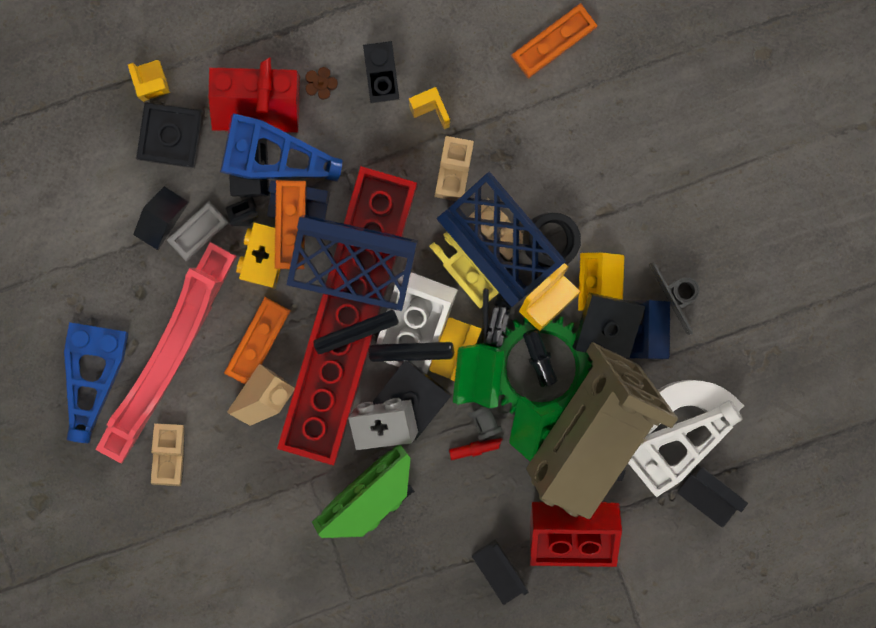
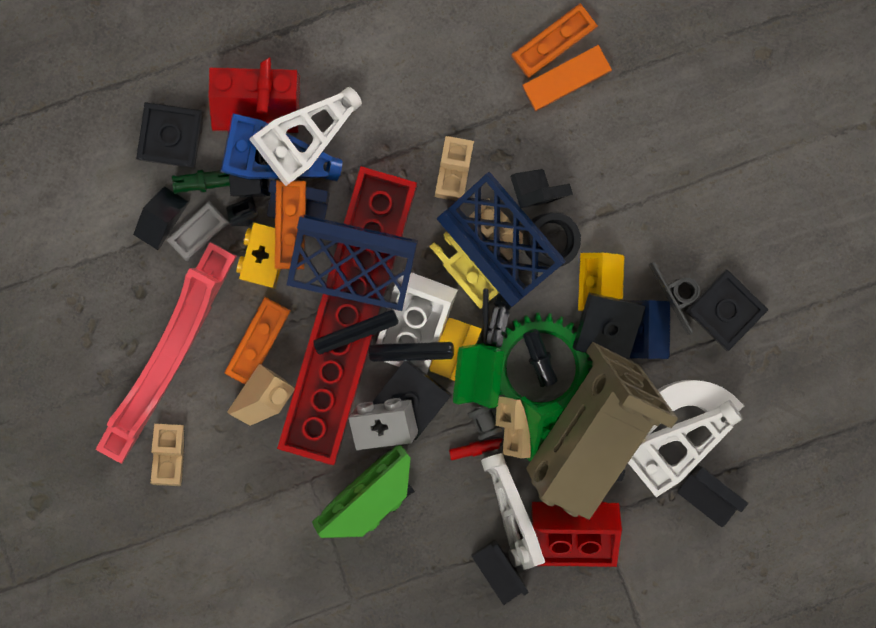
(92, 341): blue plate -> none
(149, 80): yellow panel -> none
(200, 181): none -> dark green pin
(280, 151): none -> white plate
(320, 83): reddish brown plant -> none
(381, 72): black slope -> none
(427, 102): yellow panel -> none
(513, 418): none -> tan slope
(524, 552): none -> white plate
(534, 190): none -> black panel
(549, 298): yellow panel -> none
(566, 78): none -> orange tile
(727, 310): none -> black plate

